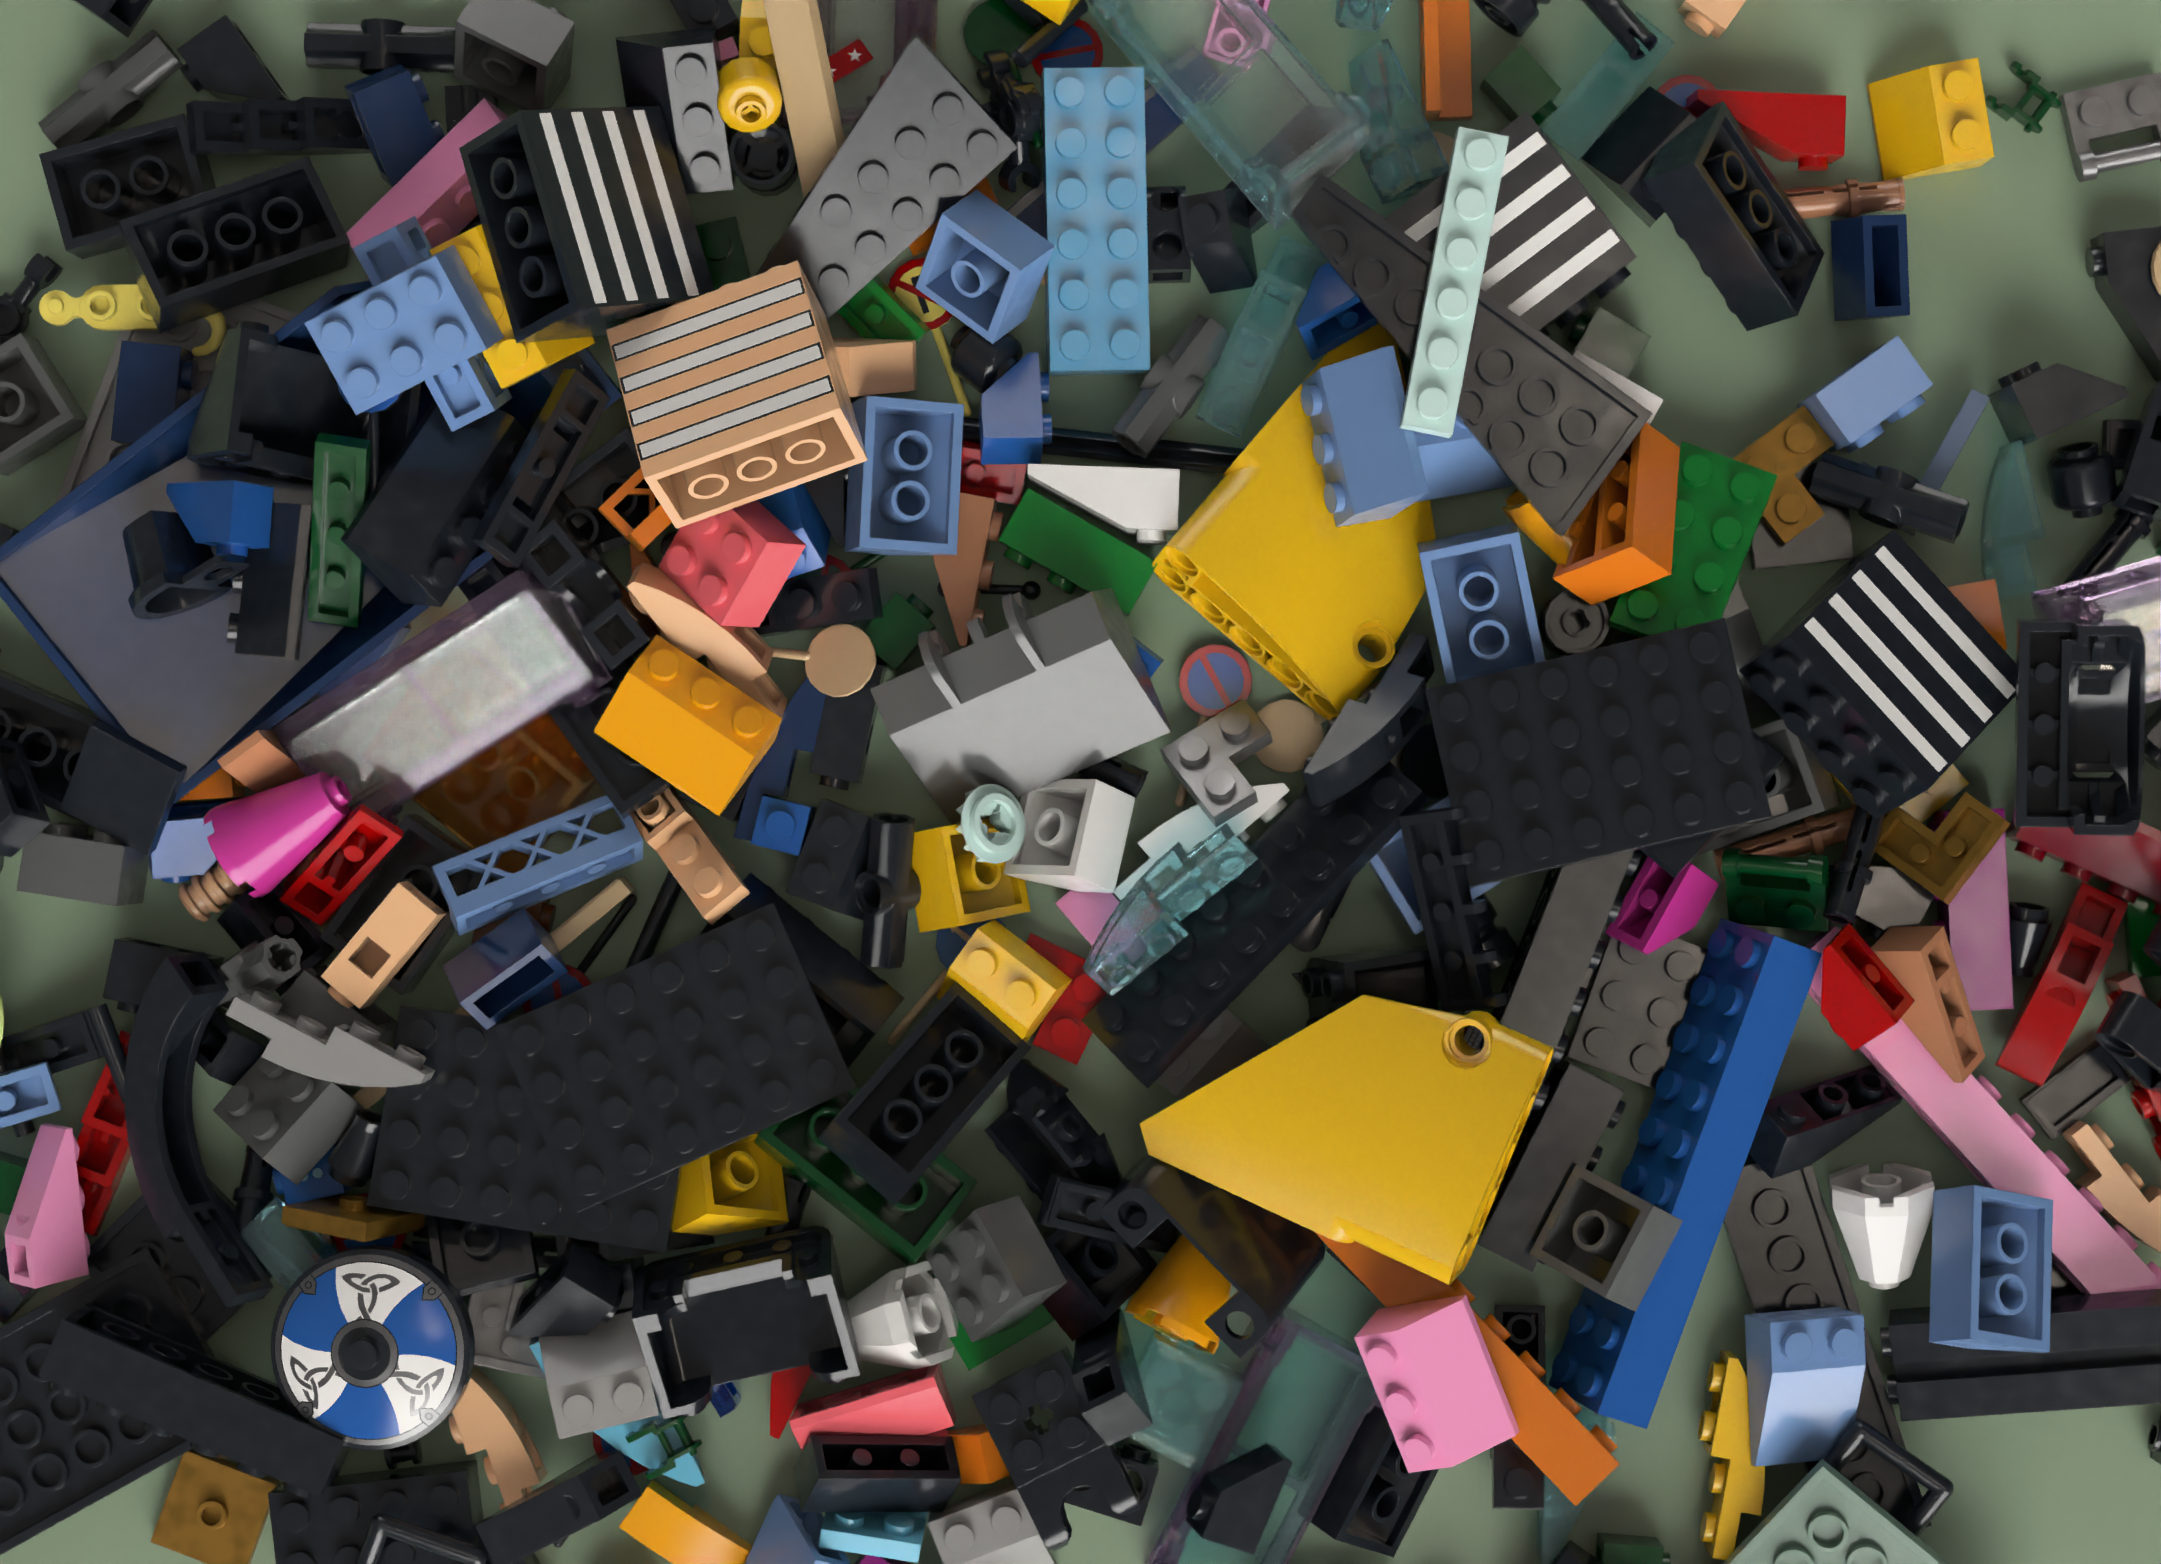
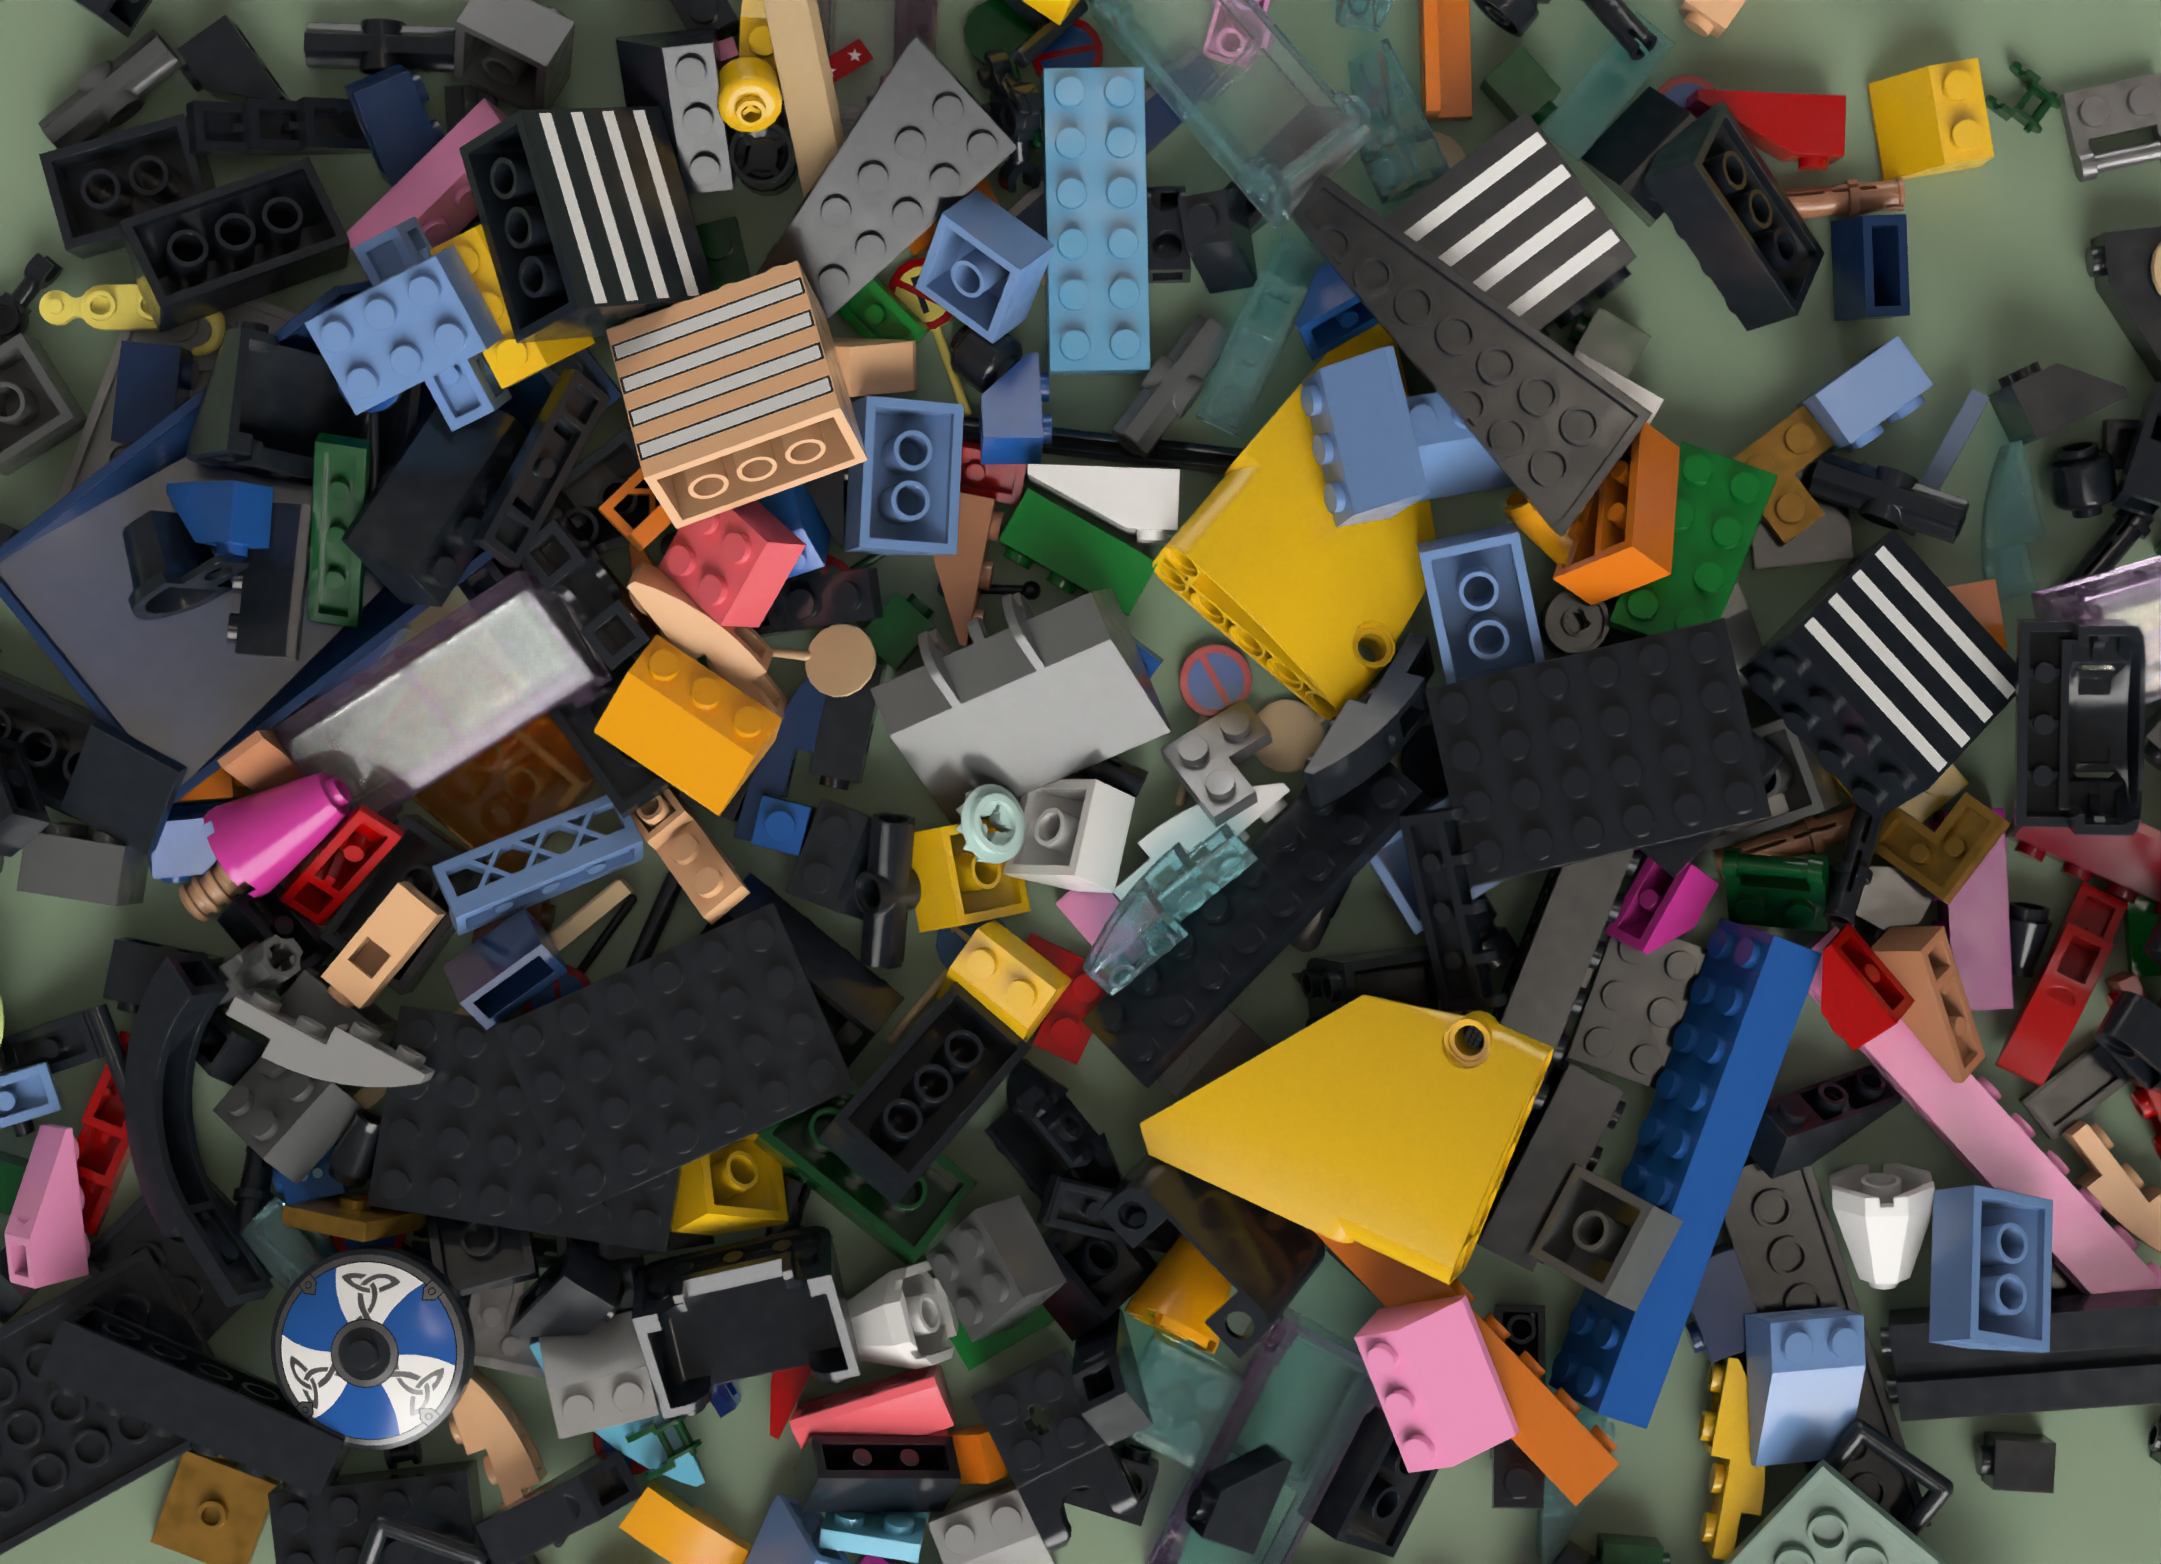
(1454, 282): light aqua plate -> none
(1720, 1307): none -> dark blue piece
(2017, 1462): none -> black brick

